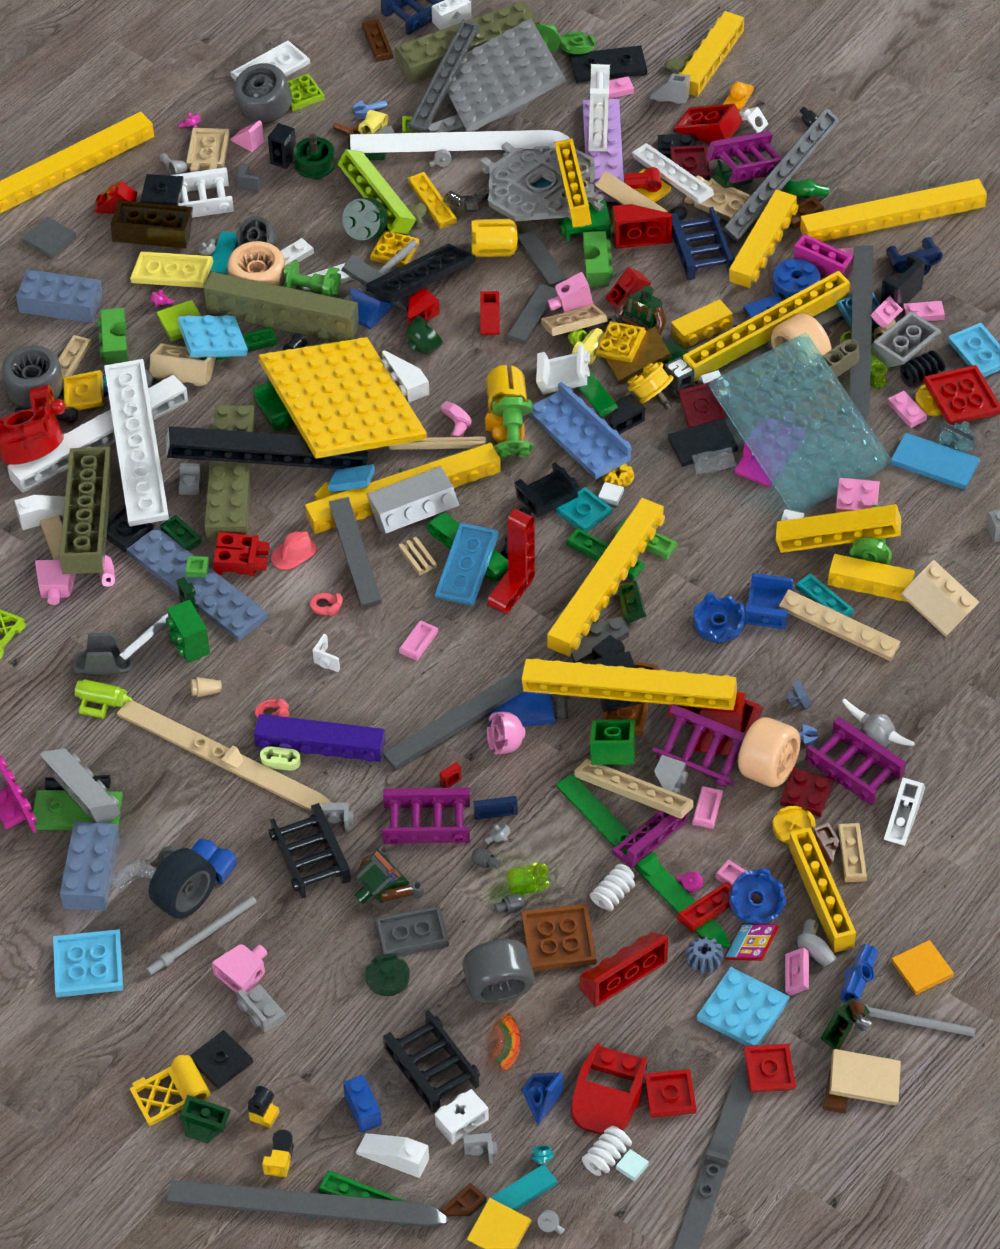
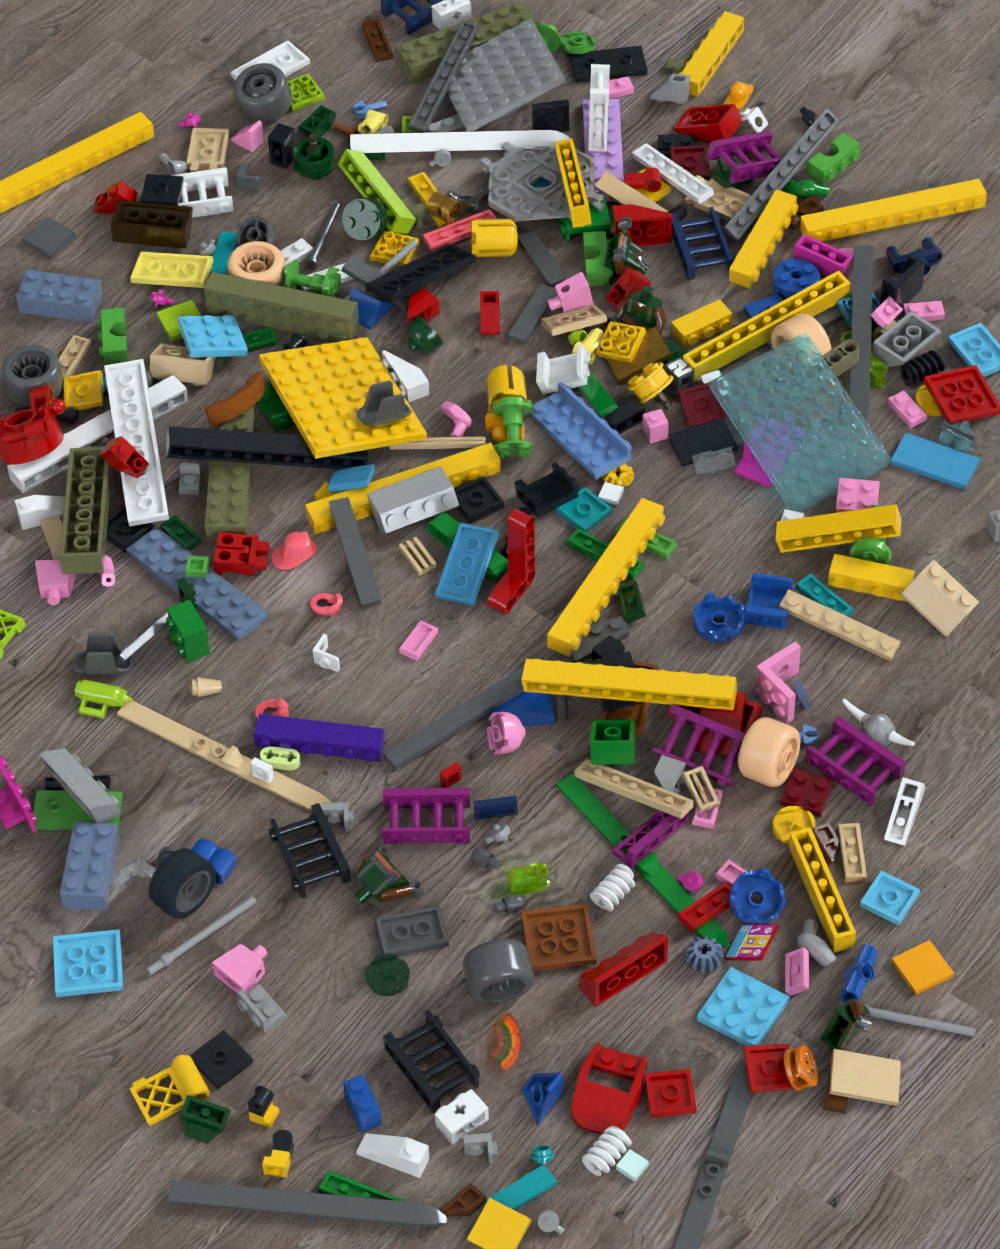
(124, 457): none -> red slope
(237, 403): none -> dark orange slope
(262, 770): none -> white tile
(311, 261): none -> flat silver bar
(318, 122): none -> dark green slope
(382, 406): none -> dark grey piece
(444, 207): none -> pearl gold wheel
(454, 232): none -> coral plate
(478, 499): none -> black plate
(551, 116): none -> black plate
(623, 251): none -> torso
(655, 426): none -> bright pink brick
(707, 805): none -> tan tile
(771, 681): none -> bright pink bracket
(801, 1067): none -> orange head
(843, 152): none -> bright green arch
(890, 898): none -> medium azure plate

